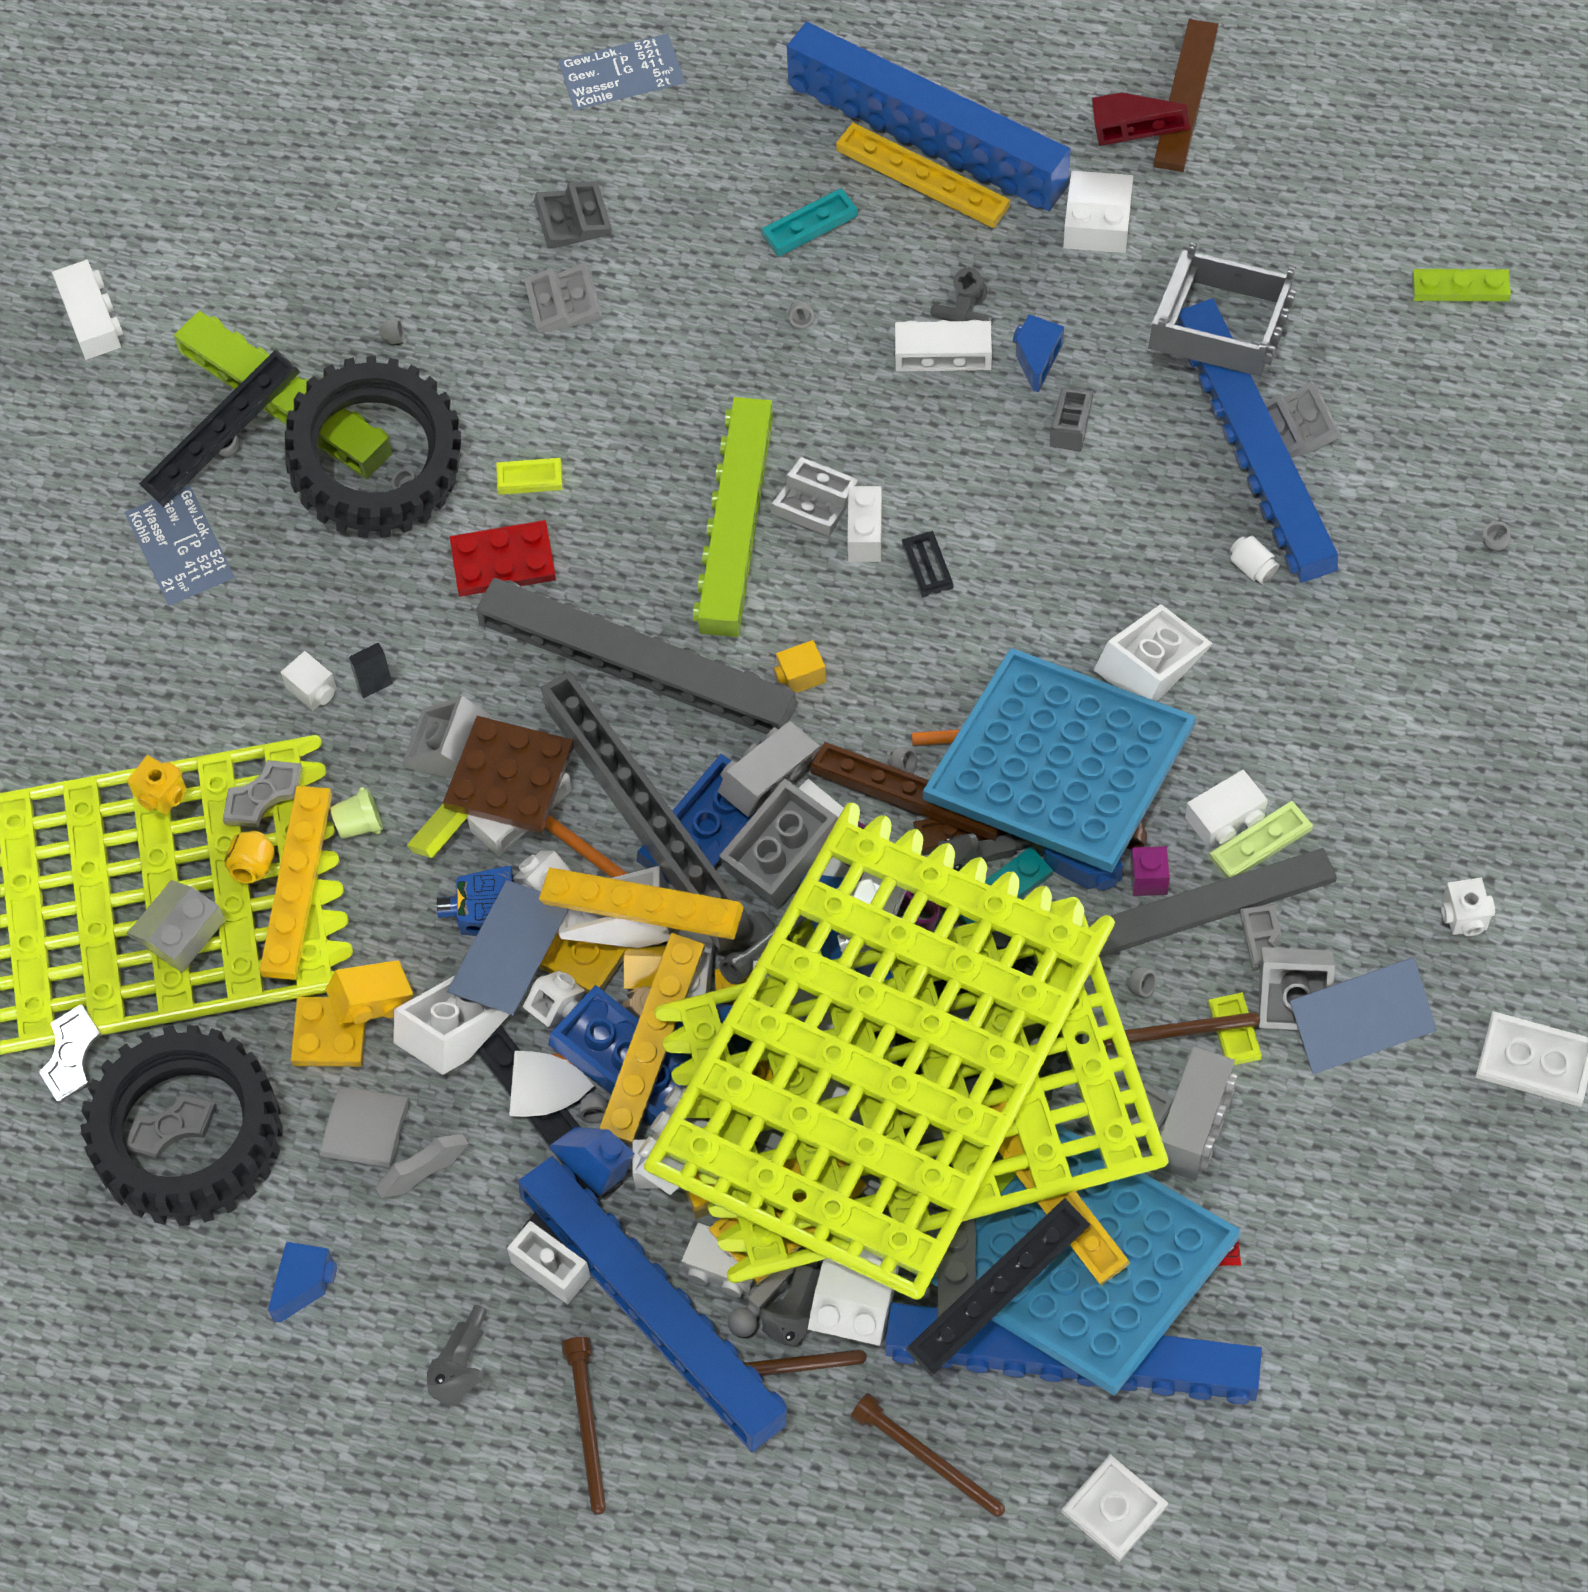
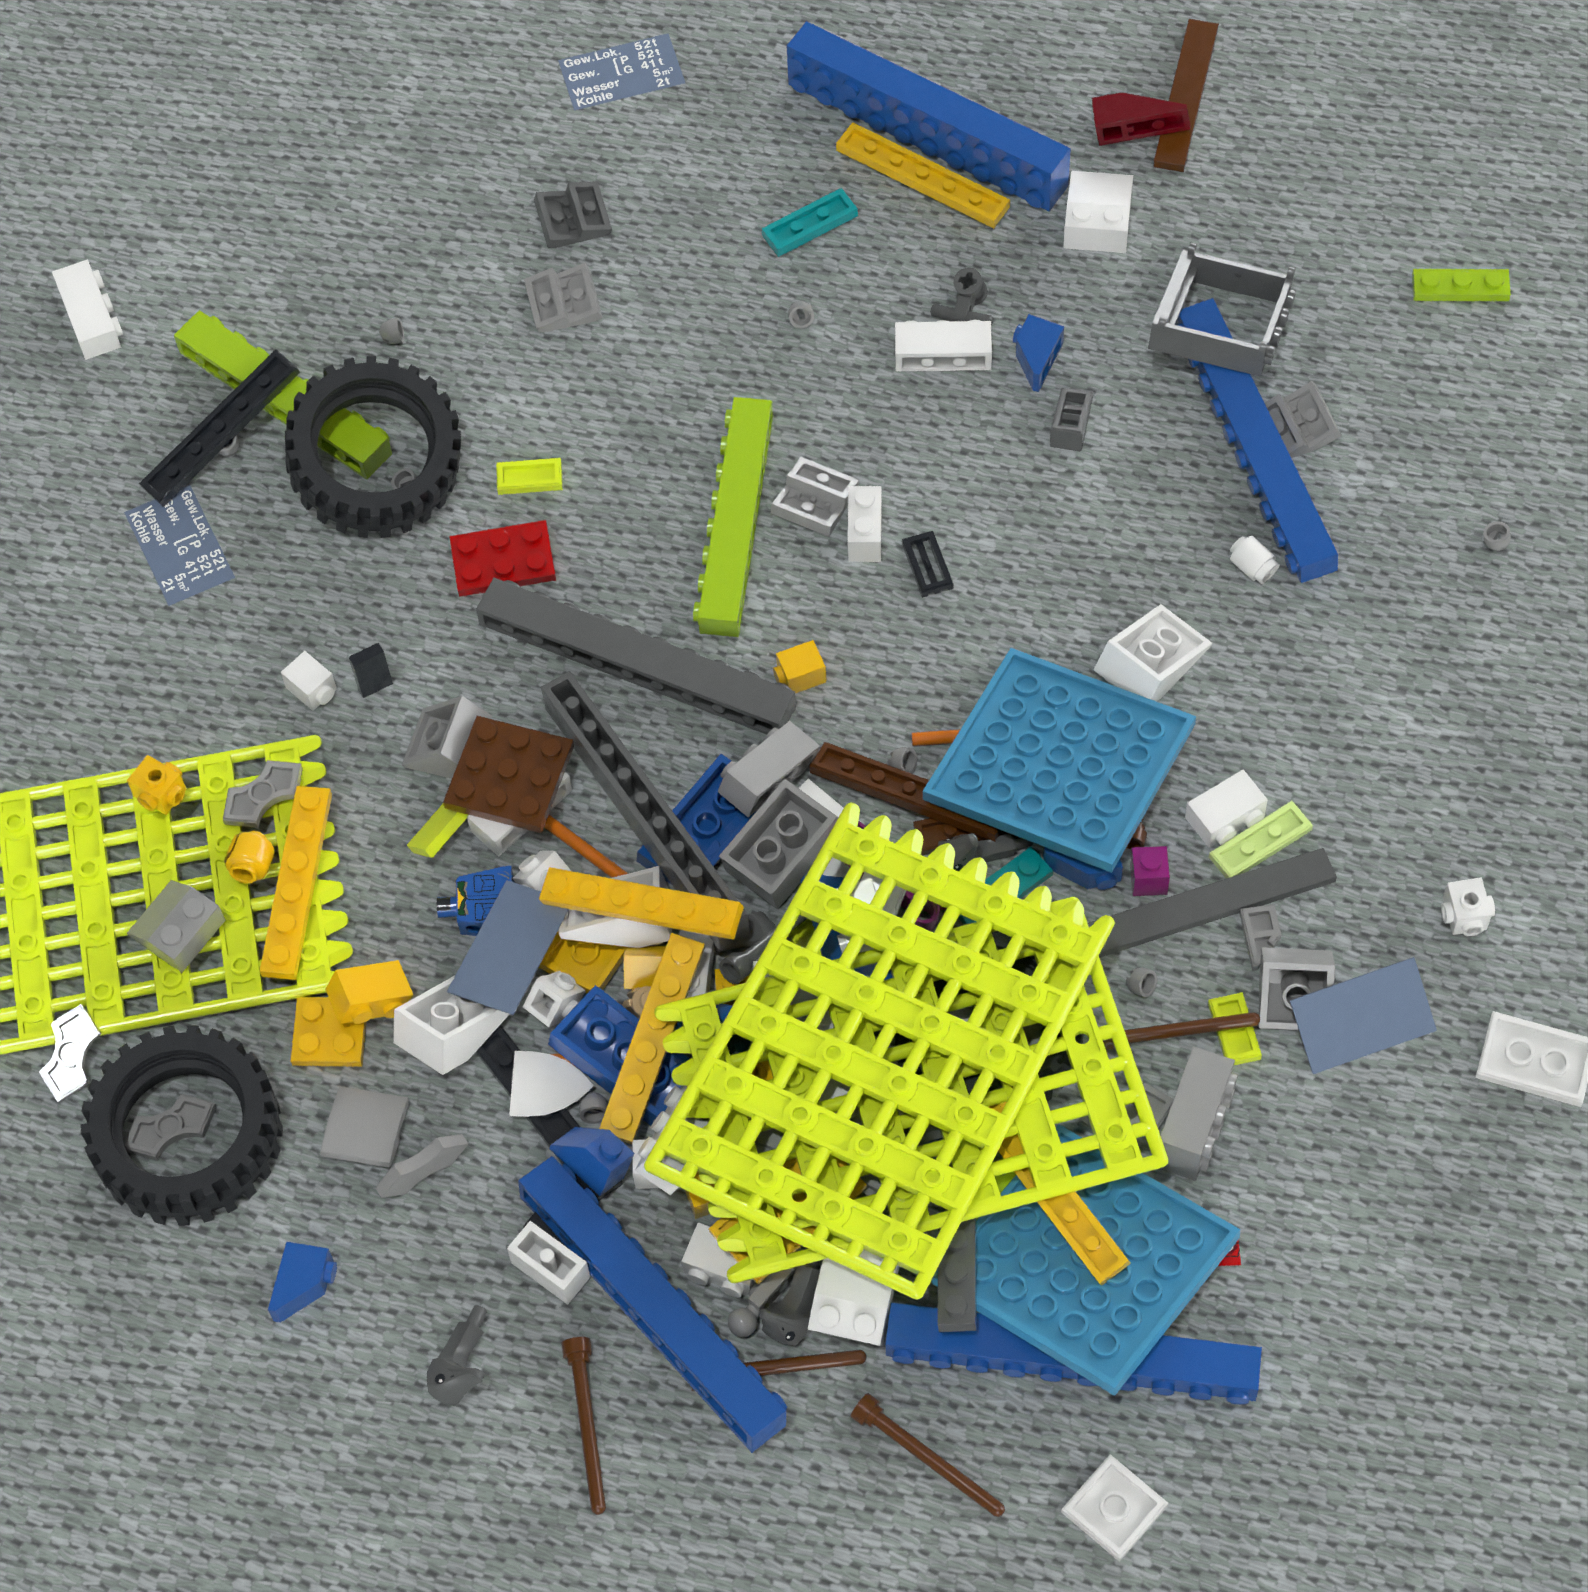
(357, 815): yellowish green piece -> none
(997, 1287): black tile -> none

